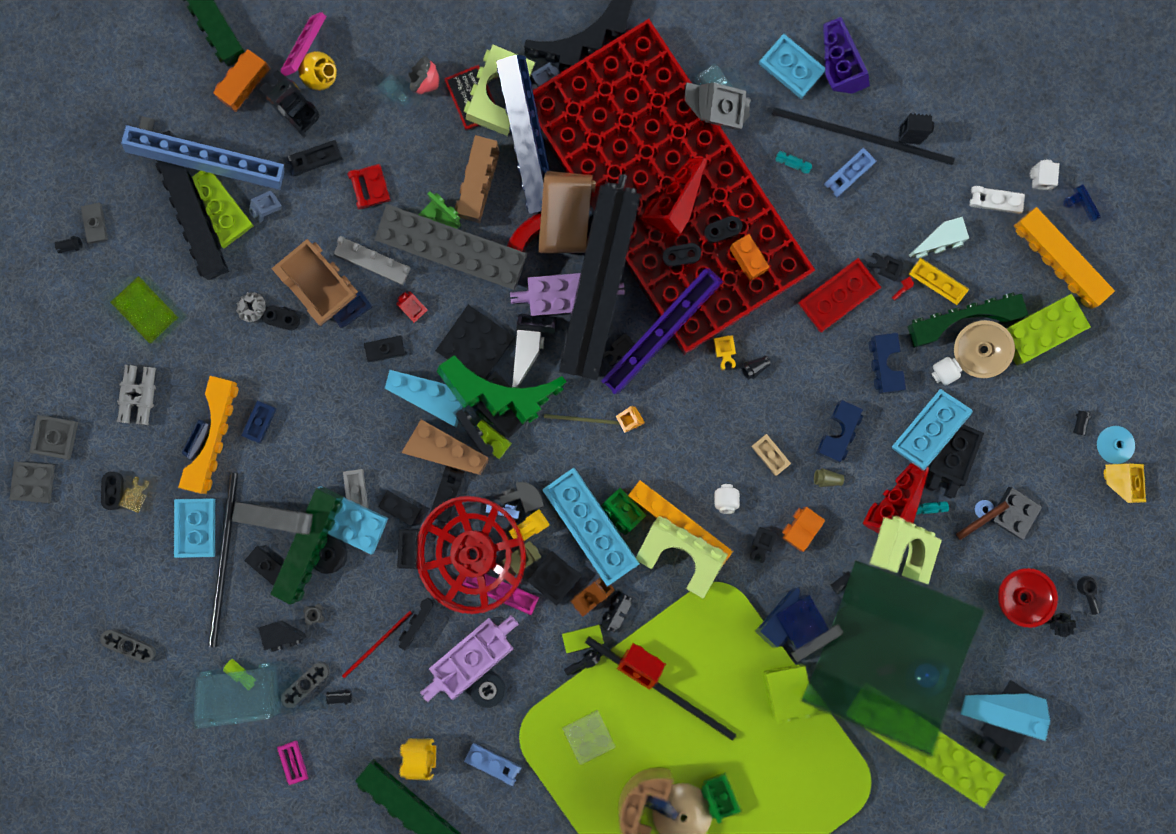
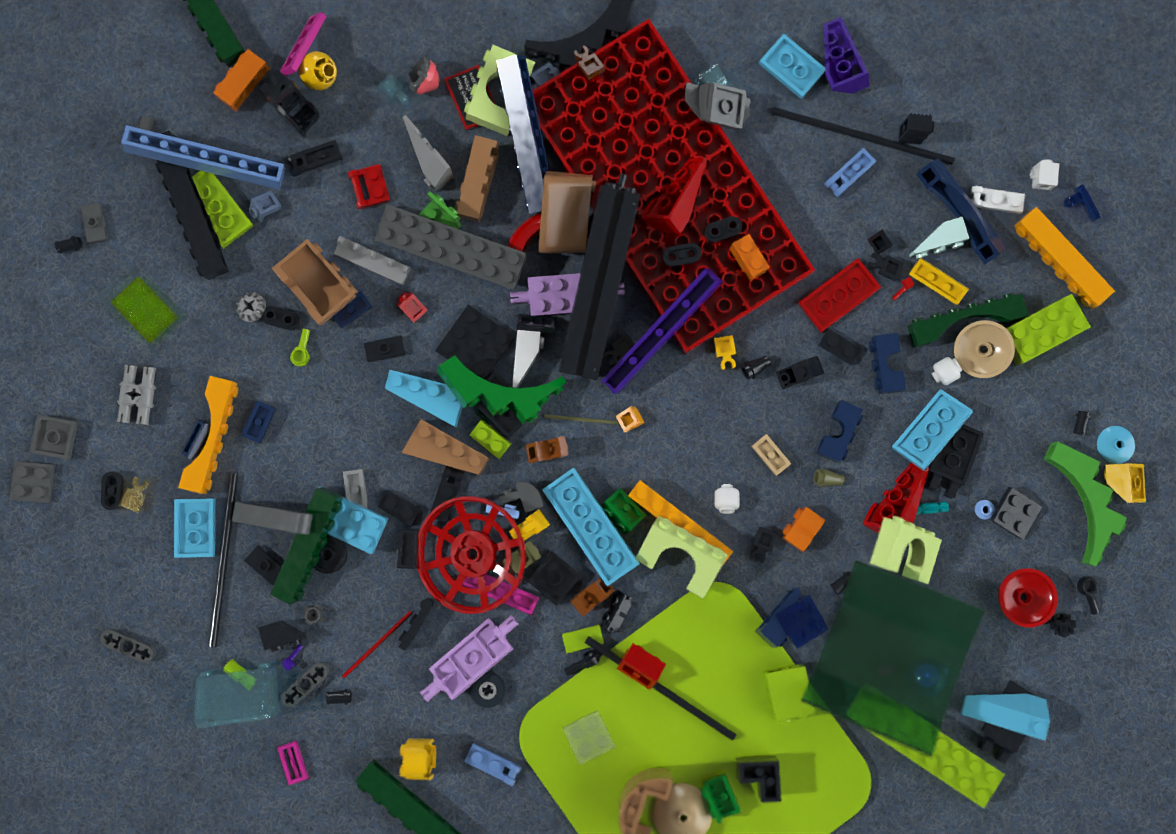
(288, 663): none -> dark purple hand
(300, 355): none -> lime plate
(433, 166): none -> light grey wedge
(473, 432): black plate -> none
(547, 450): none -> dark orange brick
(589, 65): none -> reddish brown plate
(661, 806): dark blue tile -> none
(765, 772): none -> black brick
(793, 162): teal axle -> none
(800, 372): none -> black slope
(817, 643): dark grey beam -> none
(839, 346): none -> black plate
(880, 242): none -> black slope
(944, 186): none -> dark blue arch
(982, 520): copper bar -> none
(1095, 496): none -> bright green arch

